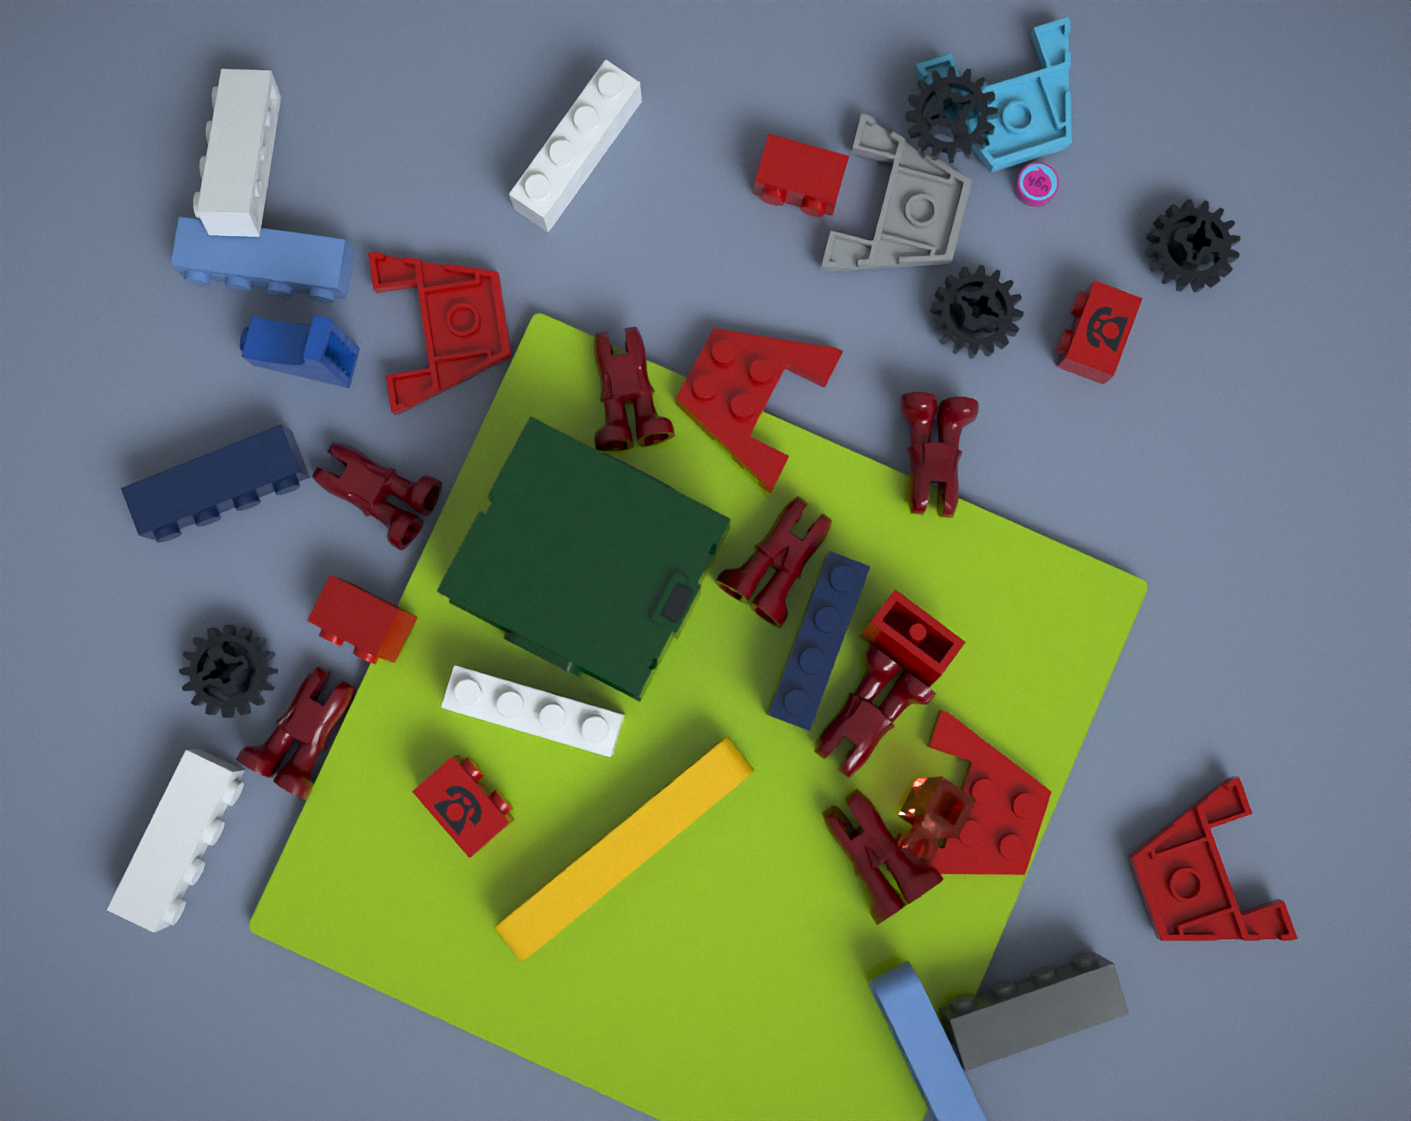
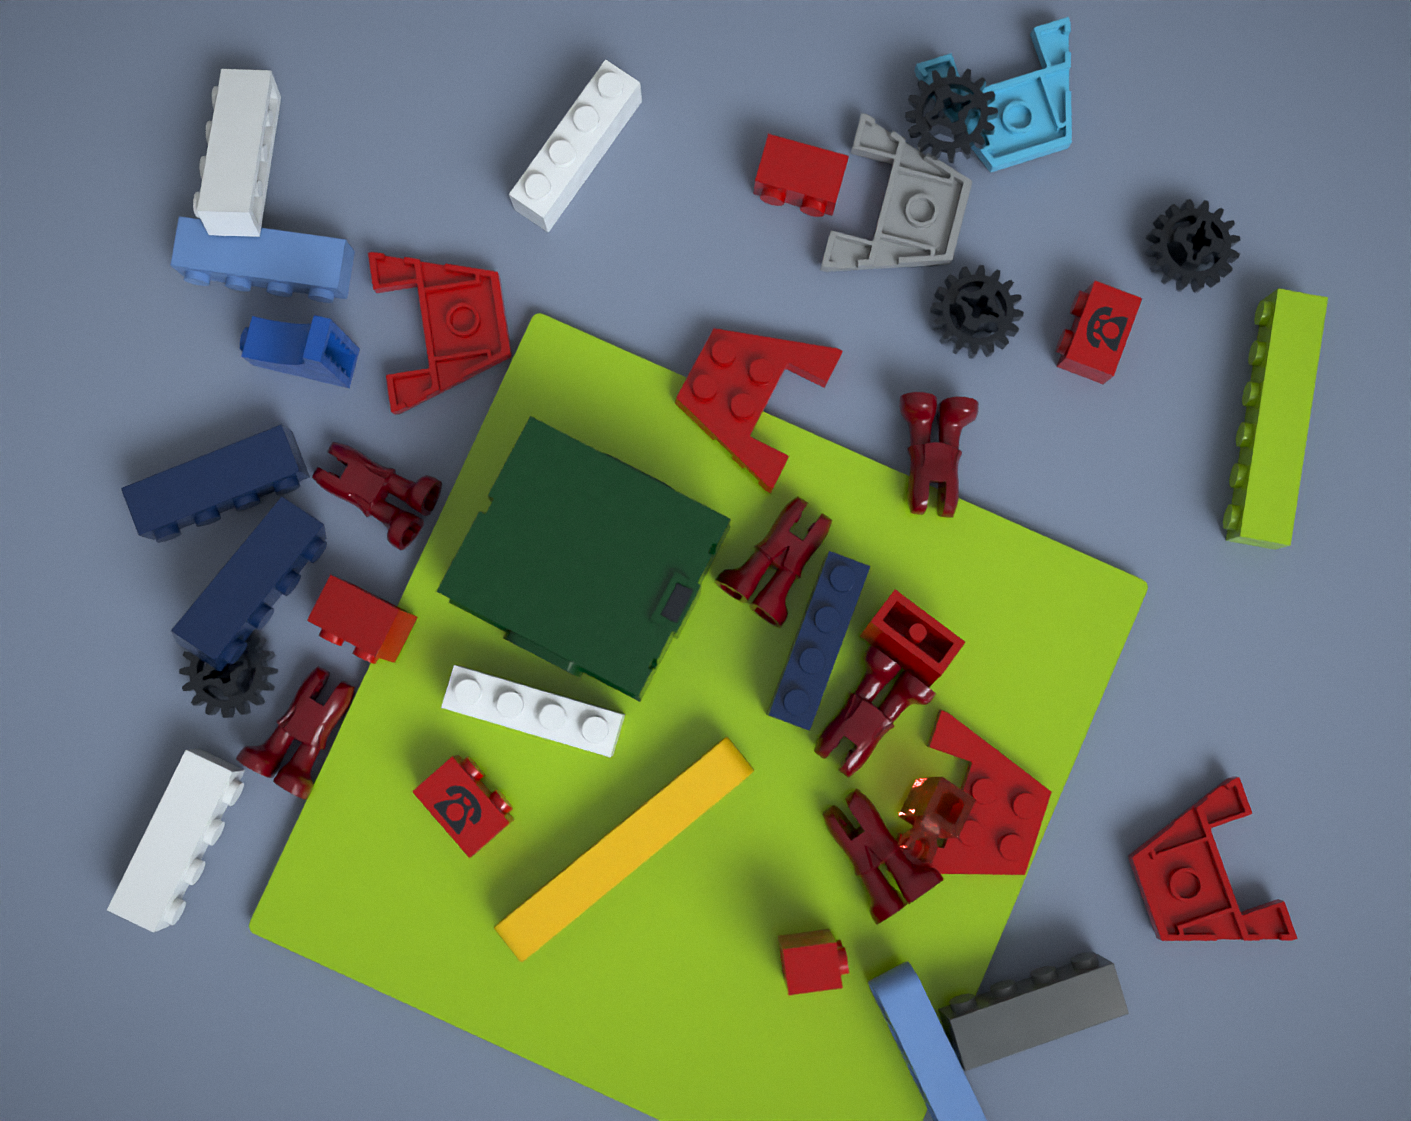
(251, 584): none -> dark blue brick
(626, 381): dark red piece -> none
(812, 961): none -> red brick
(1036, 184): dark pink tile -> none
(1275, 419): none -> lime brick

